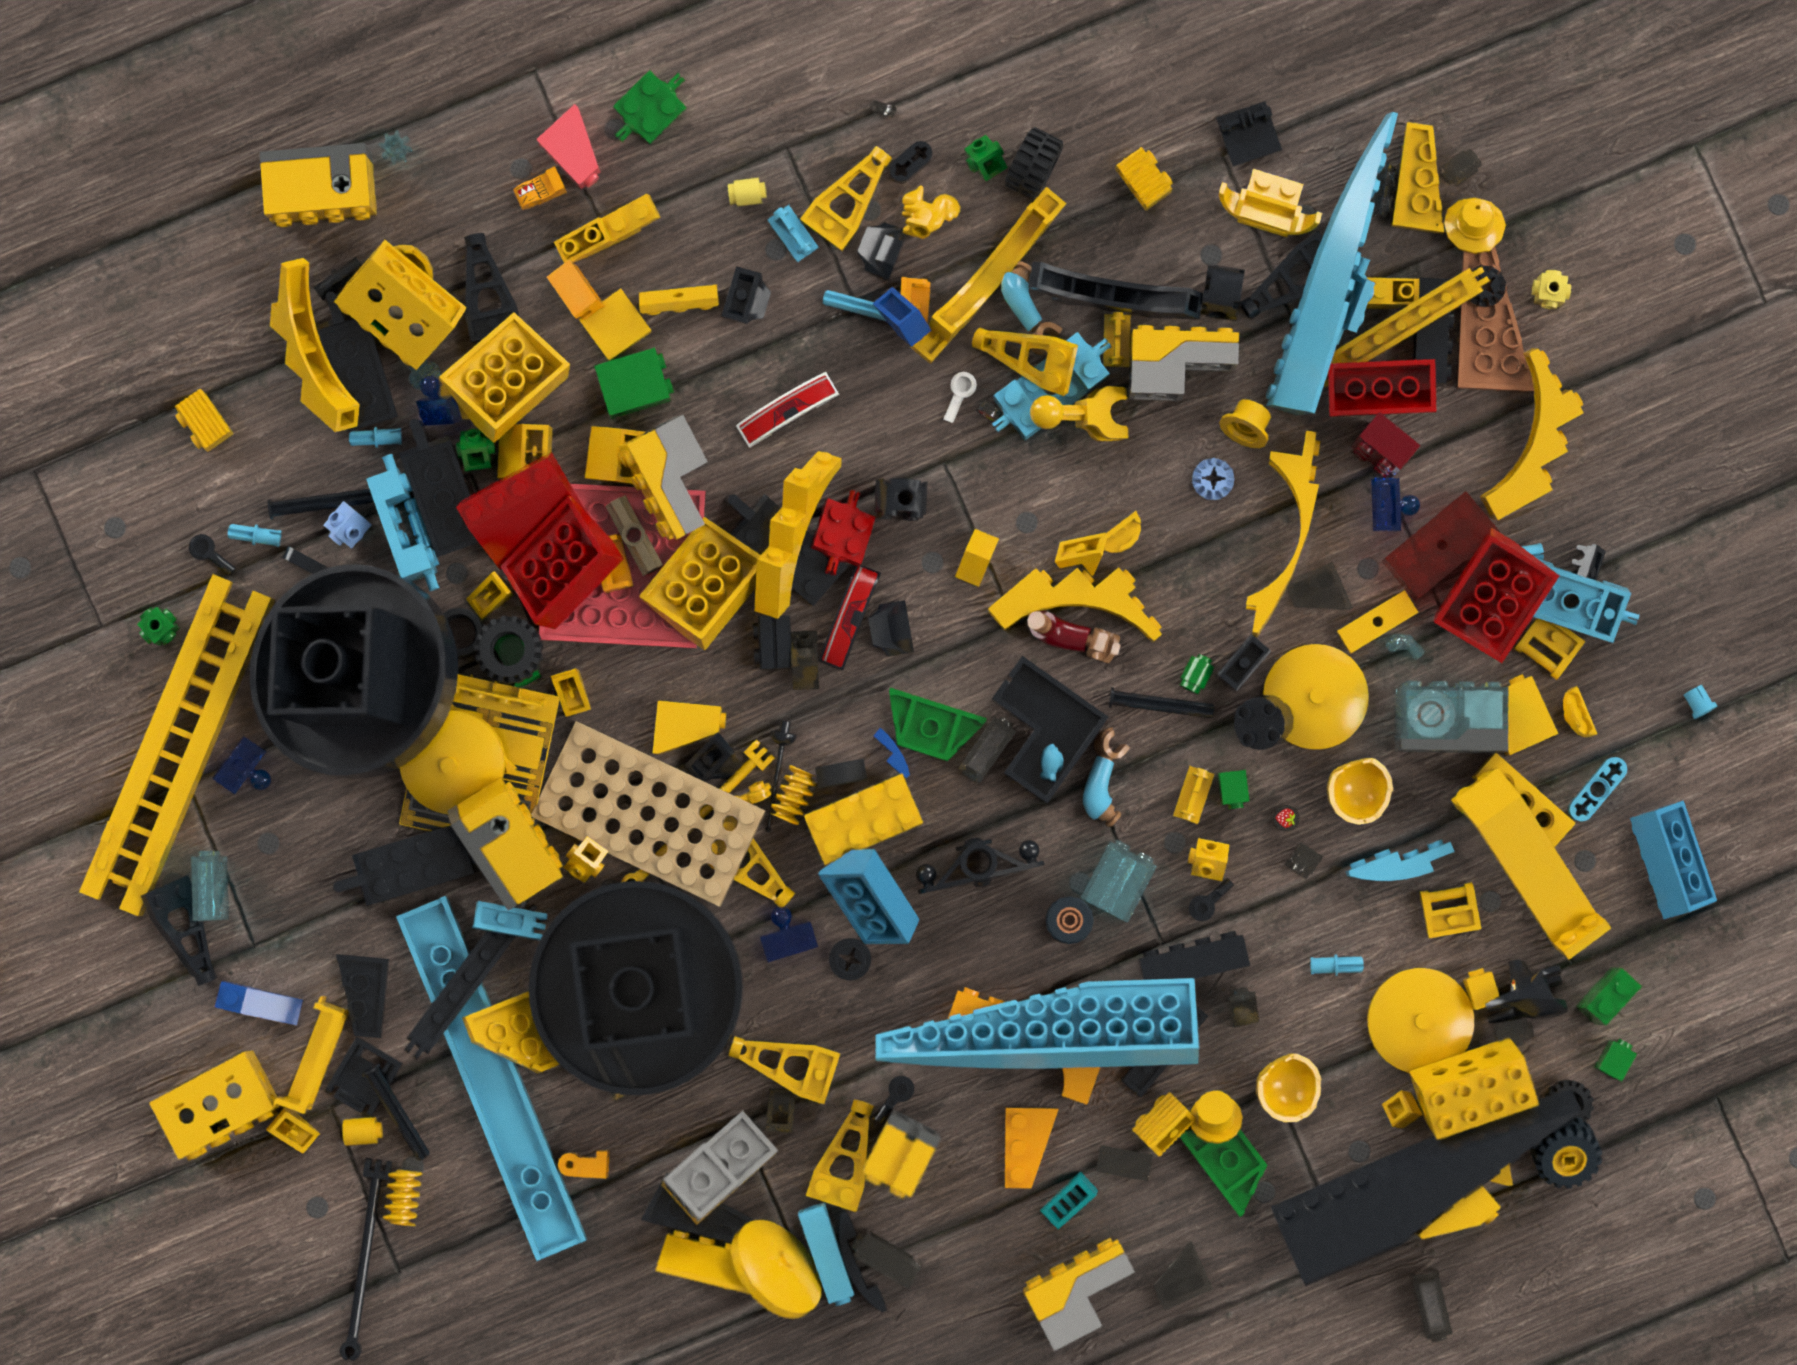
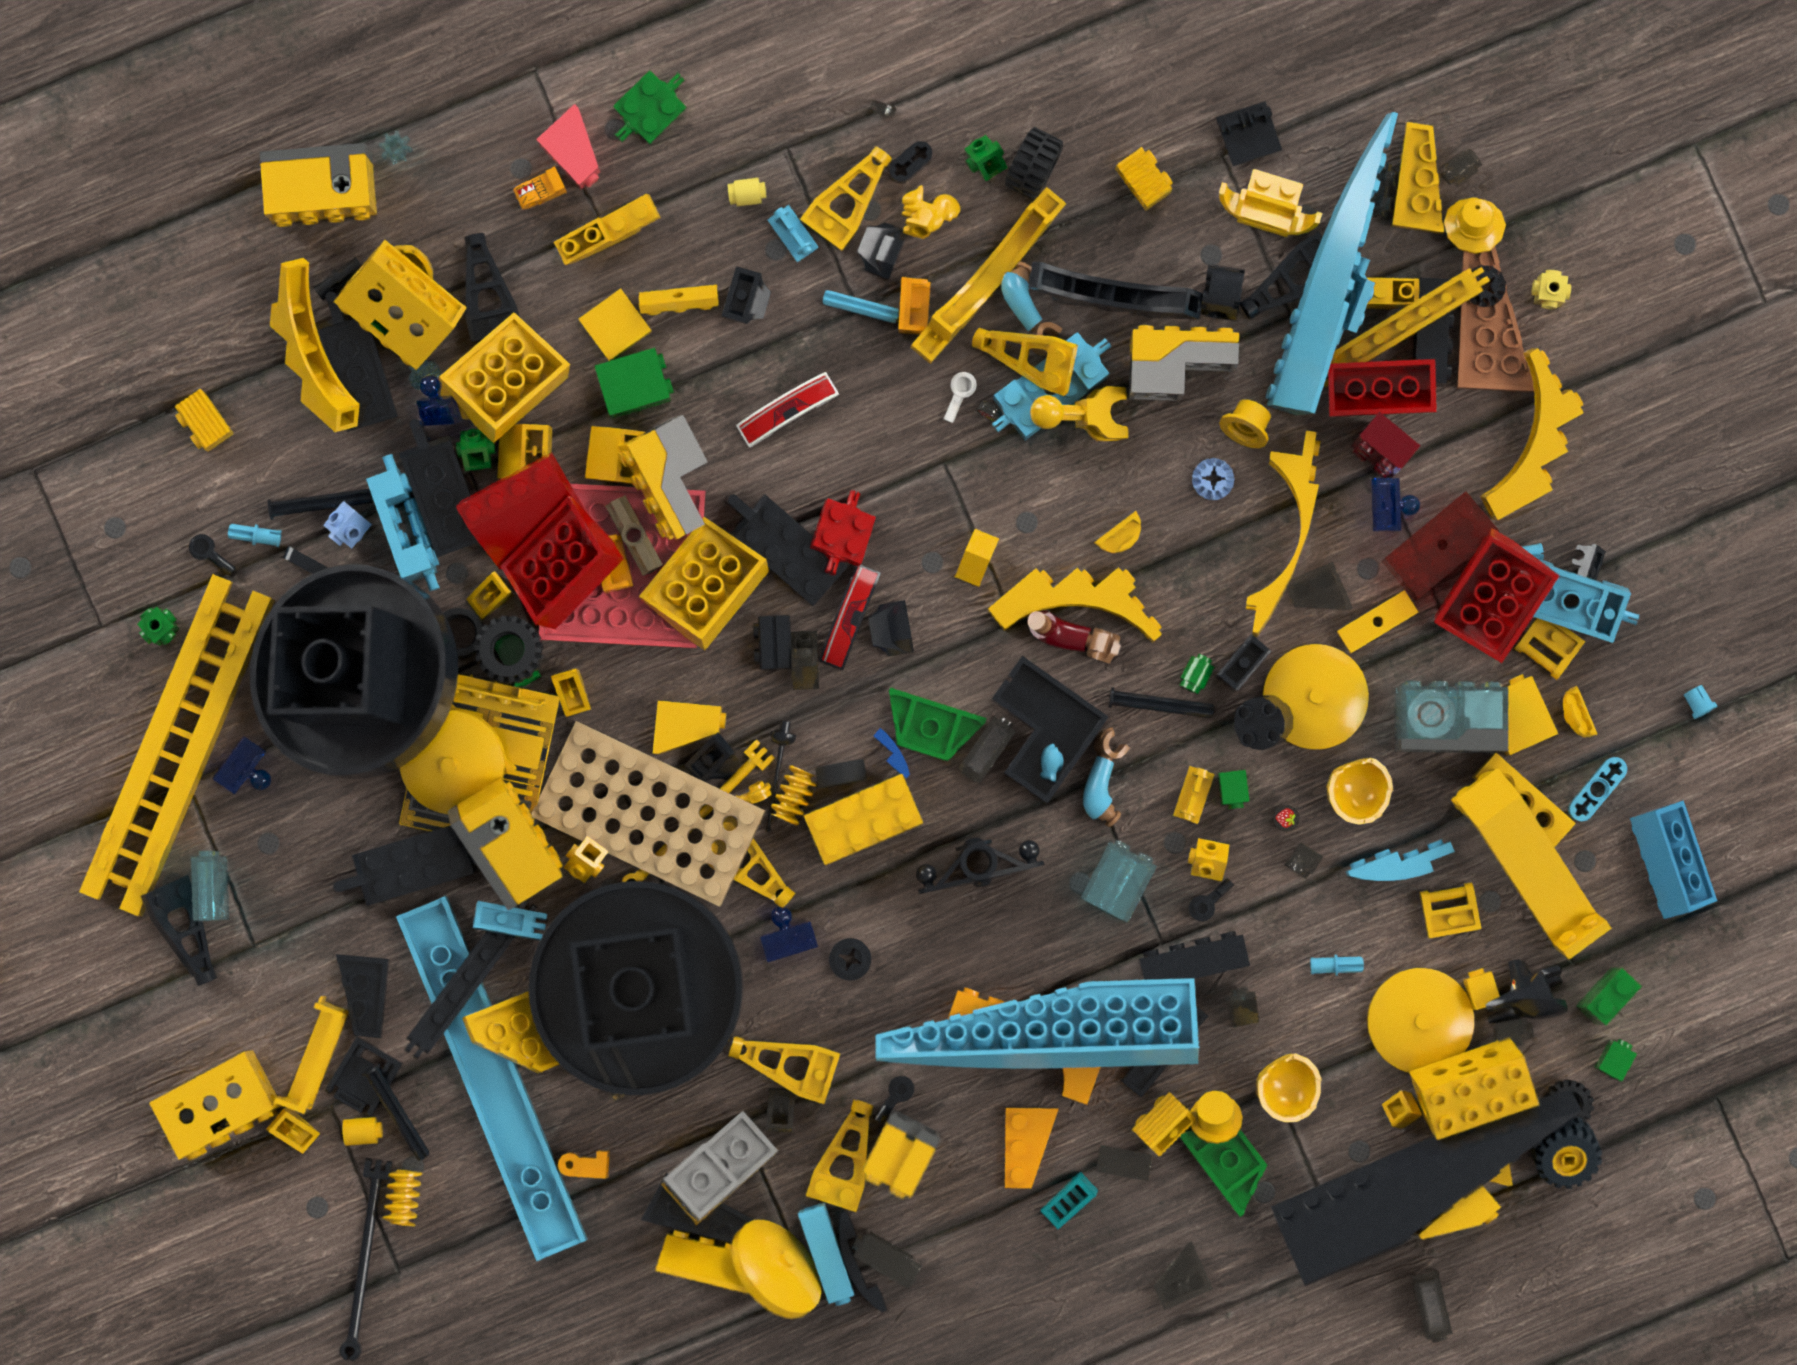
(258, 1003): slope -> none
(376, 437): medium azure axle -> none
(575, 290): light orange hinge -> none
(787, 530): yellow arch -> none
(870, 898): dark azure slope -> none
(902, 316): blue slope -> none
(913, 493): black brick -> none
(1062, 1296): piece -> none
(1065, 913): black wheel -> none
(1083, 551): yellow slope -> none
(1118, 335): yellow hinge -> none
(1405, 642): clear light blue arm -> none

